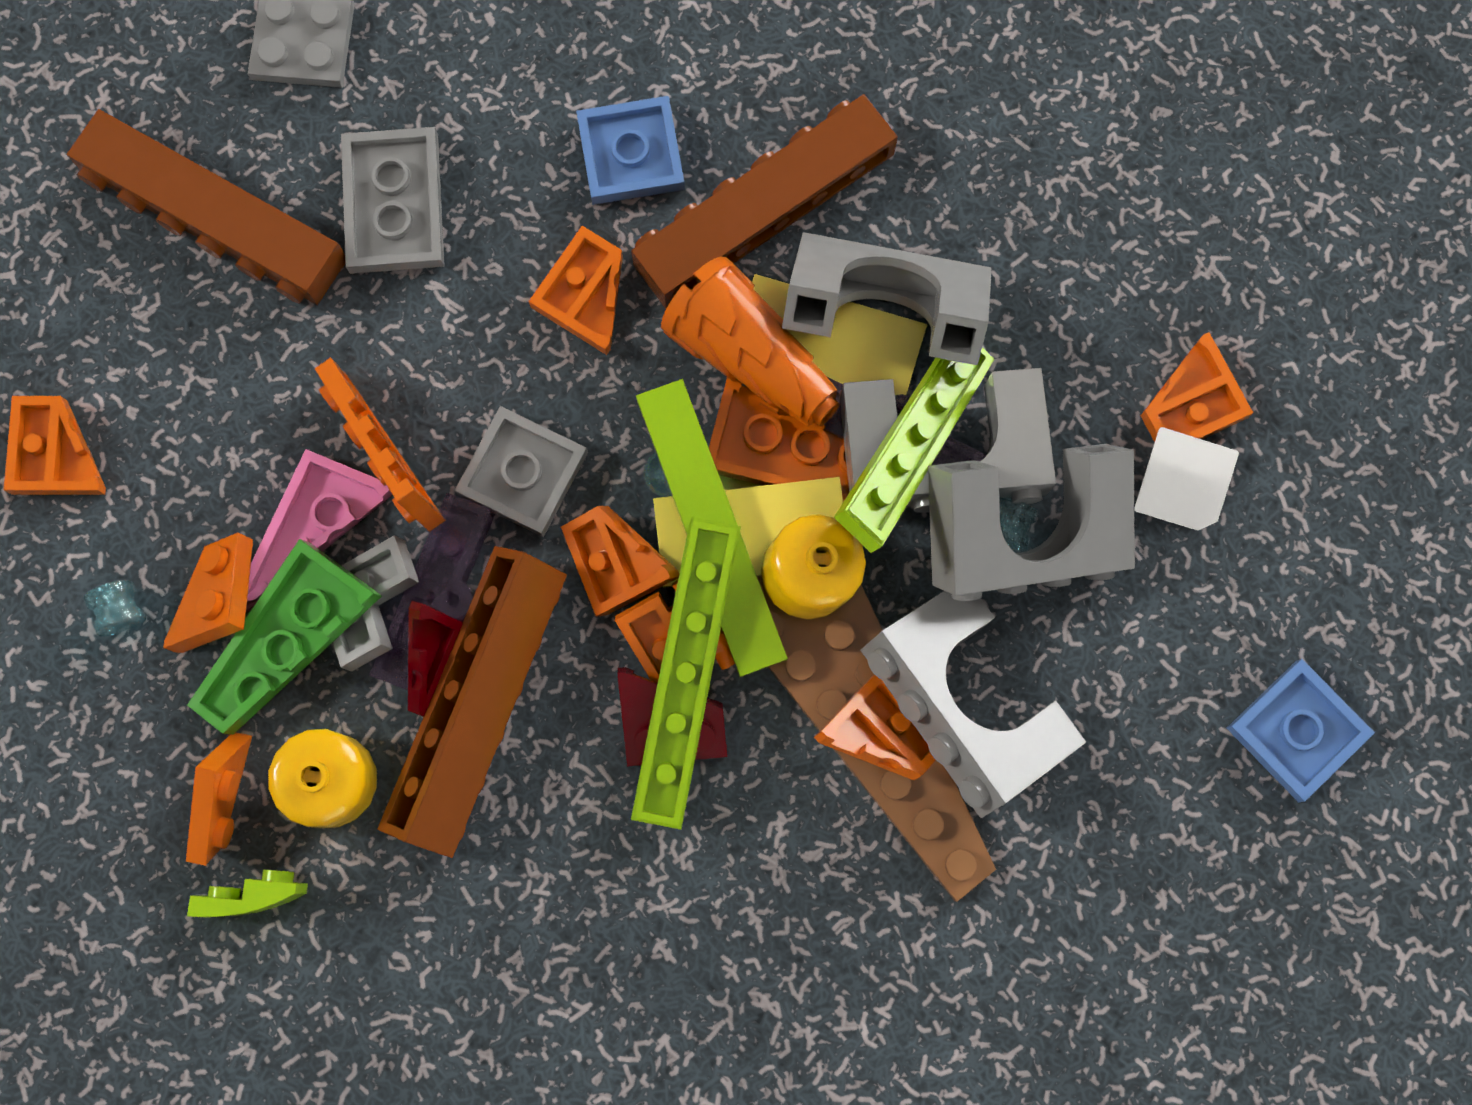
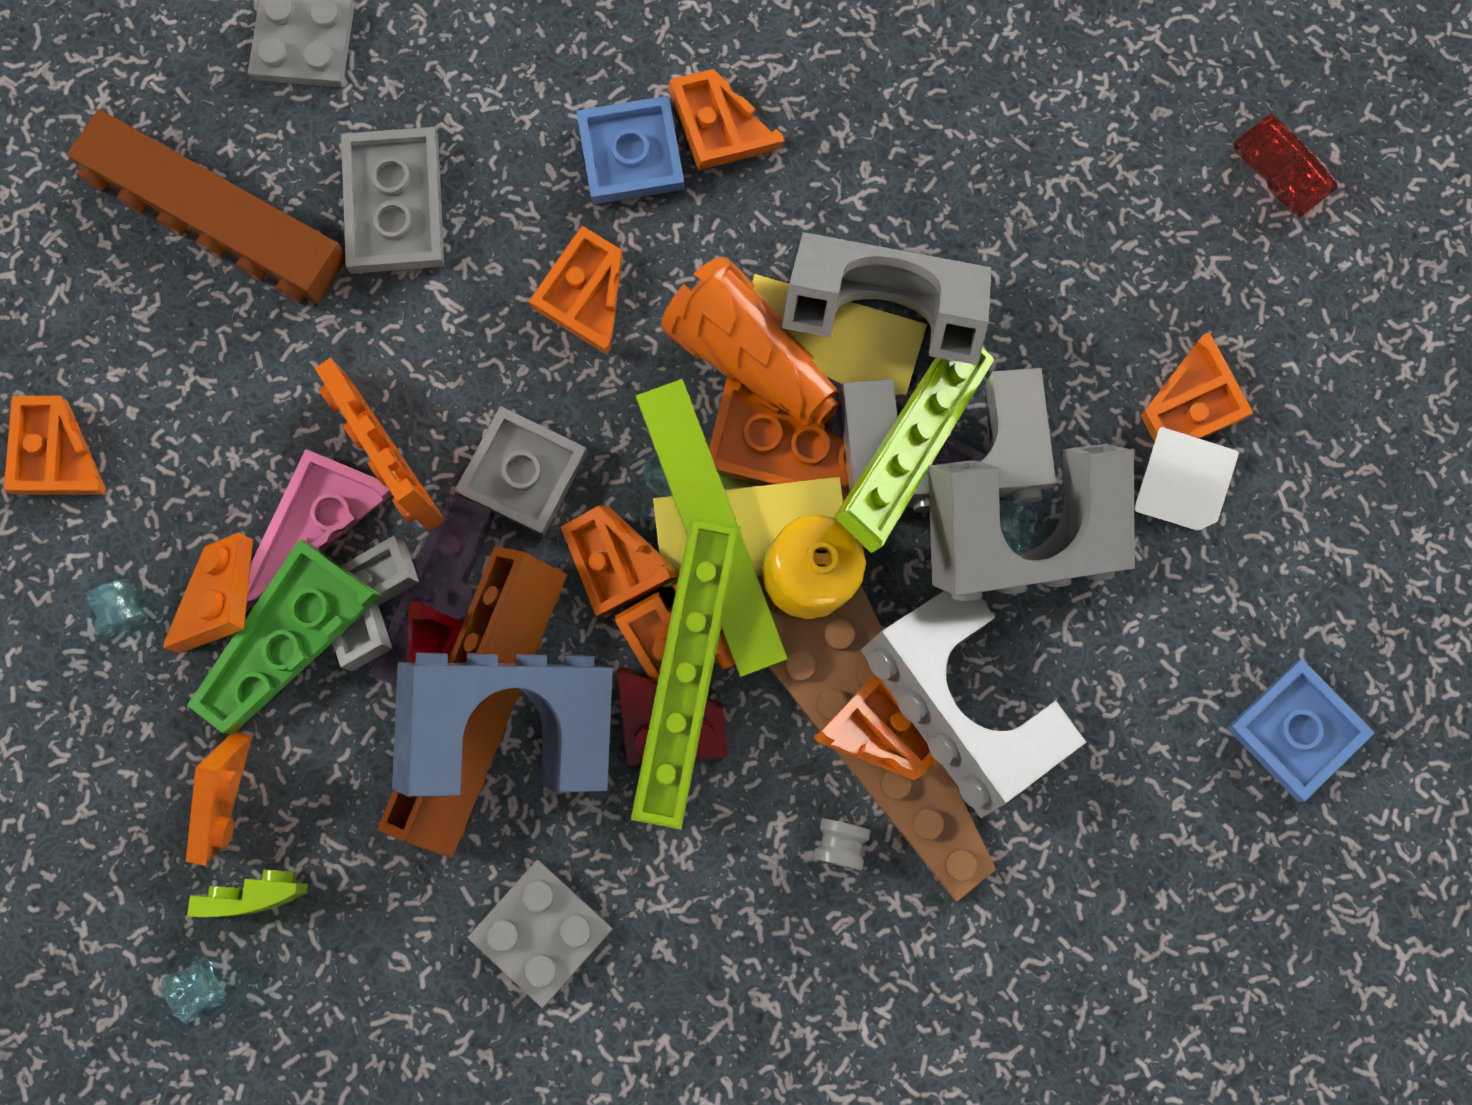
(193, 990): none -> clear light blue wheel
(339, 767): yellow head -> none
(440, 696): none -> sand blue arch
(540, 933): none -> light grey plate
(718, 121): none -> orange wing
(766, 198): dark orange brick -> none
(841, 844): none -> light grey wheel
(1287, 164): none -> clear red slope

